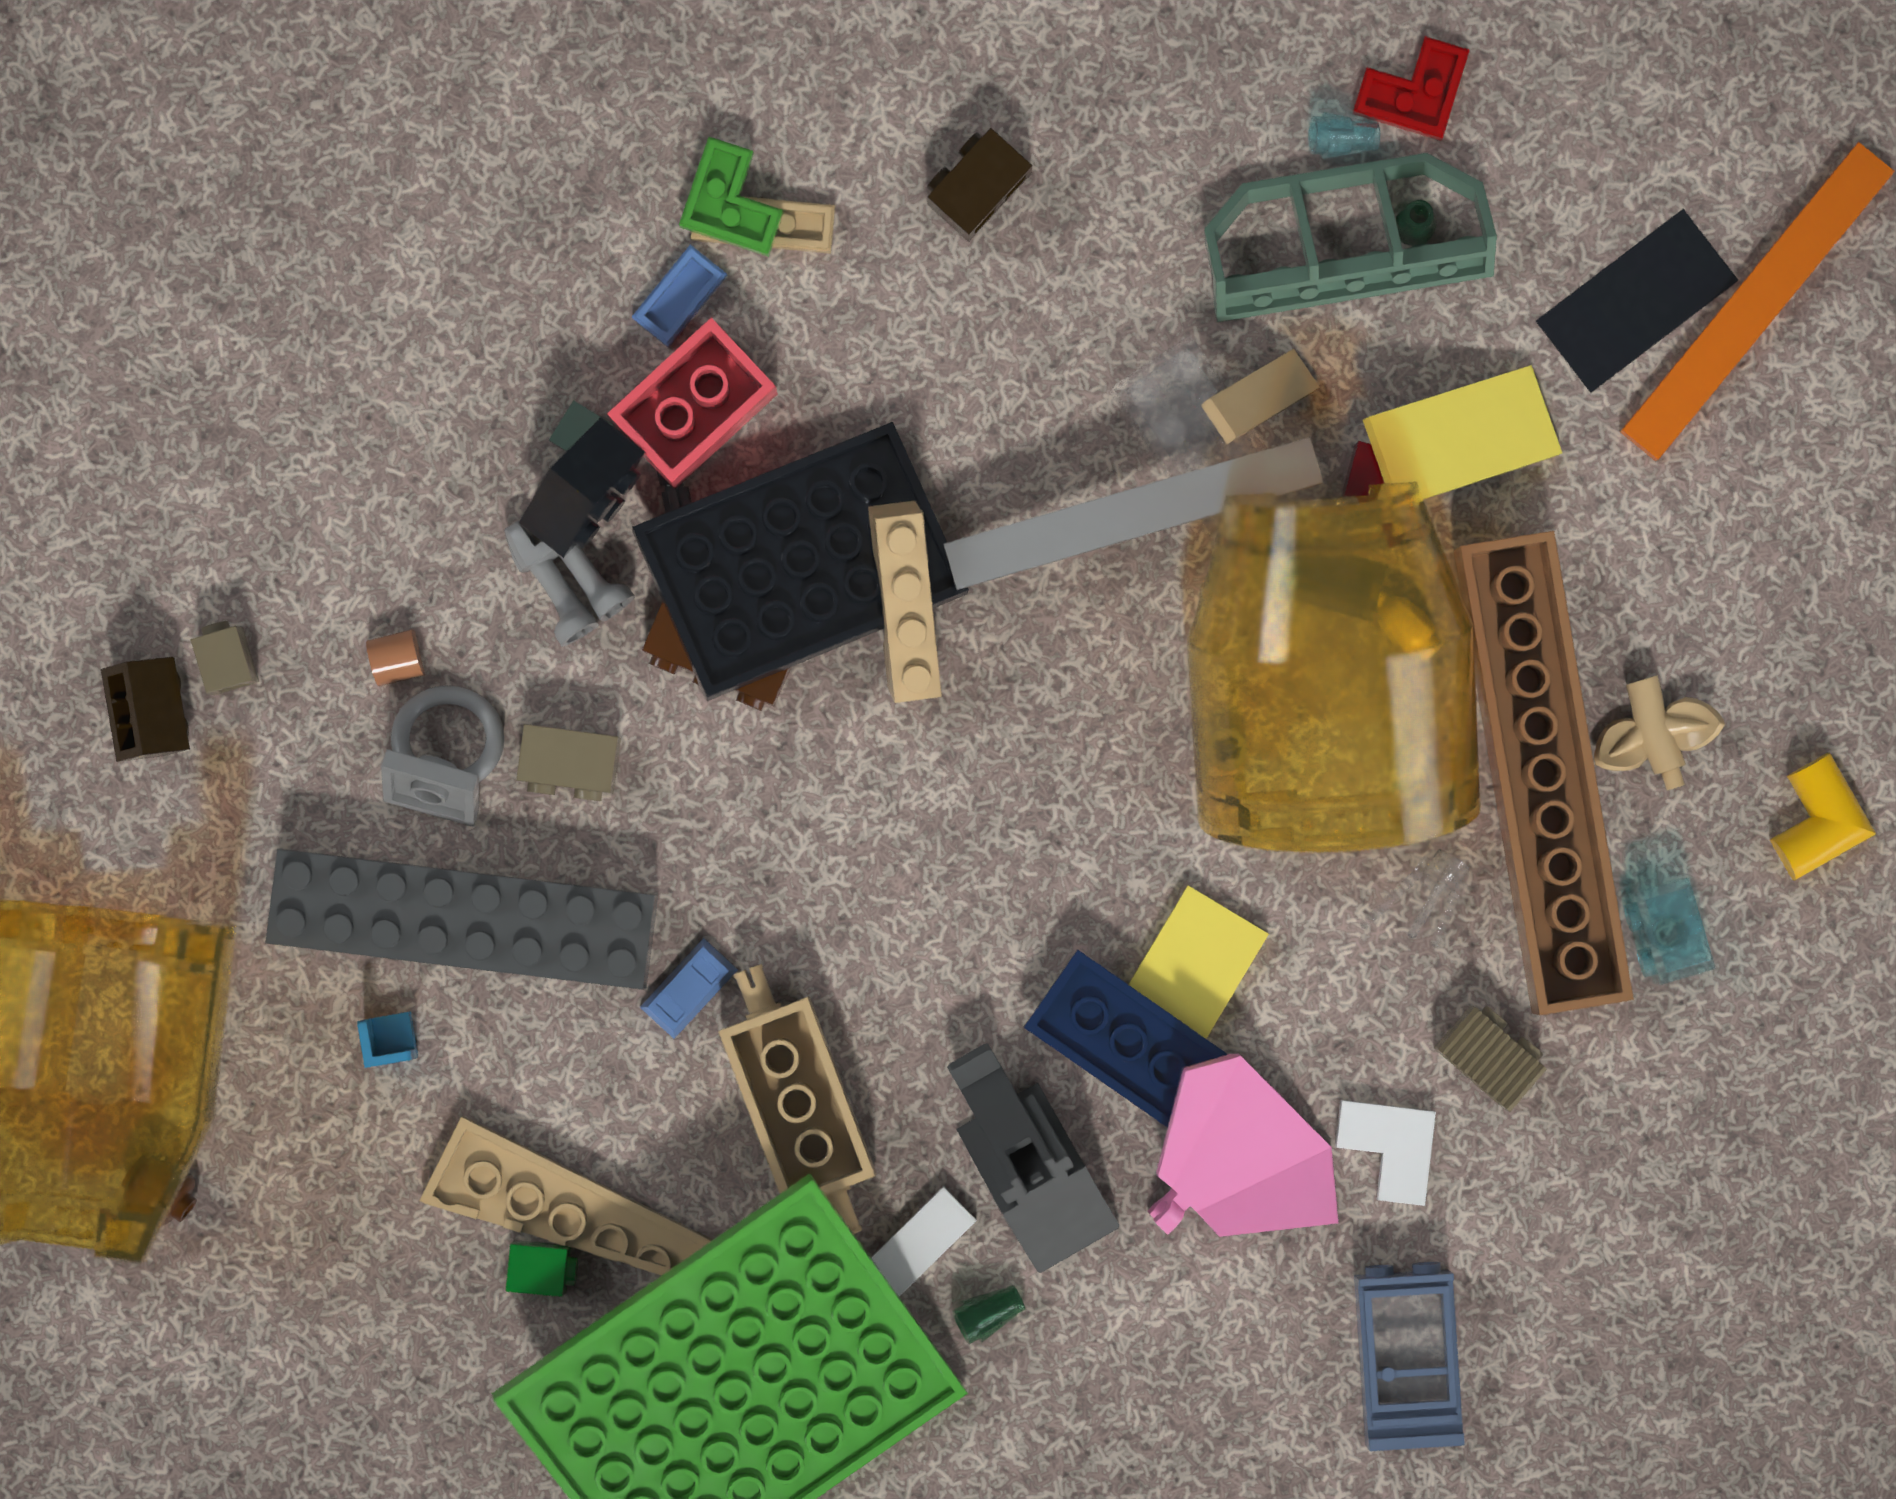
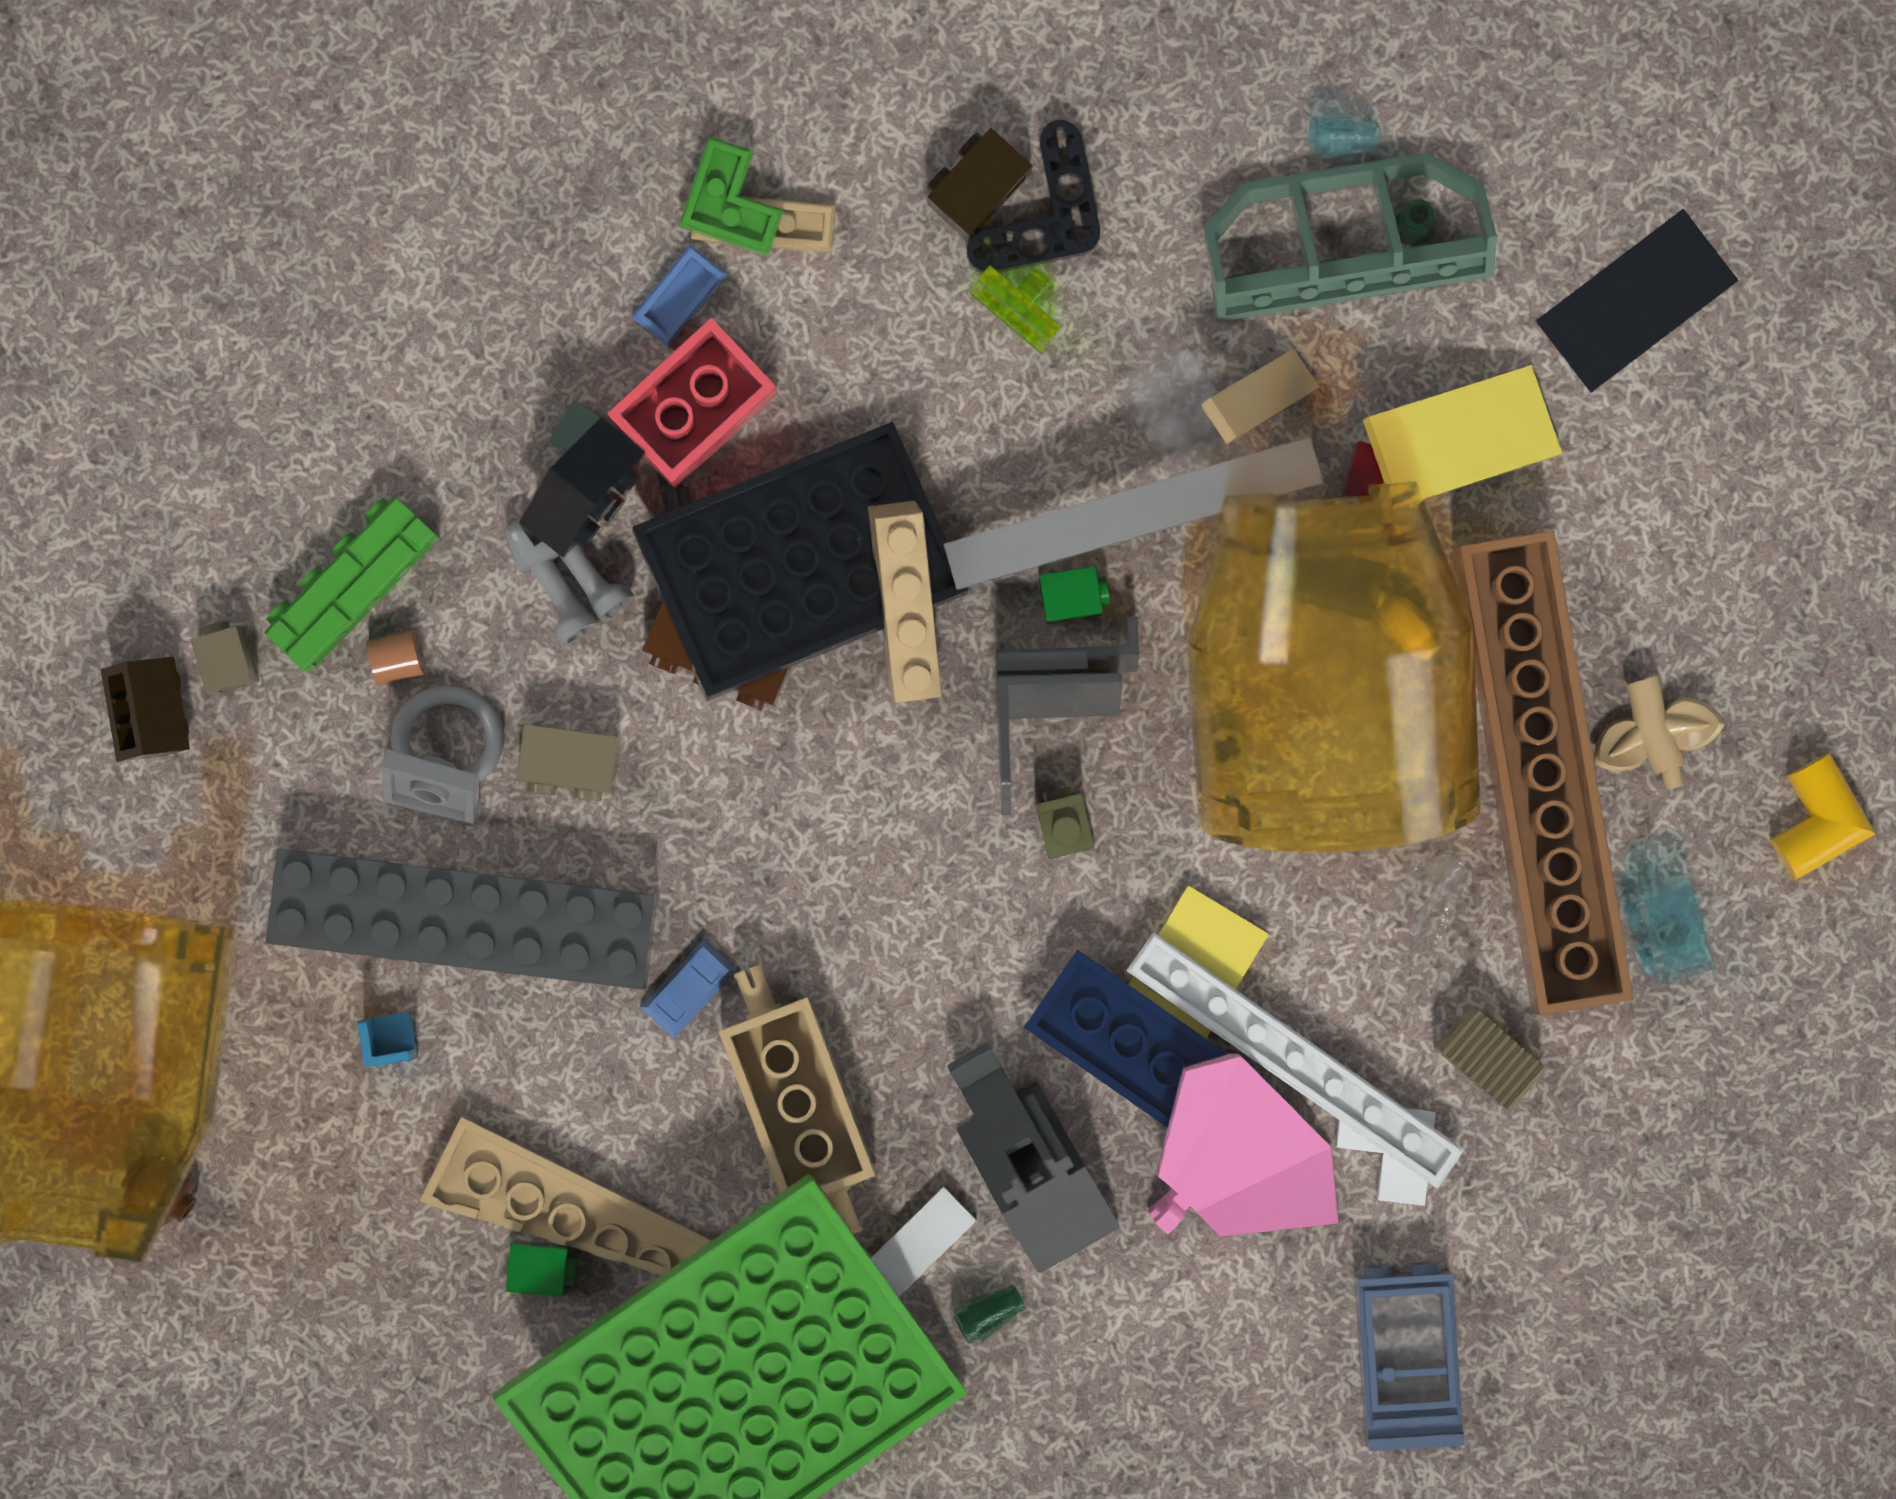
(351, 584): none -> bright green brick
(1019, 305): none -> clear neon green tile
(1053, 227): none -> black beam
(1059, 686): none -> dark grey piece
(1064, 823): none -> olive bracket
(1073, 594): none -> green brick
(1295, 1060): none -> white tile
(1418, 103): red tile -> none
(1757, 301): orange tile -> none

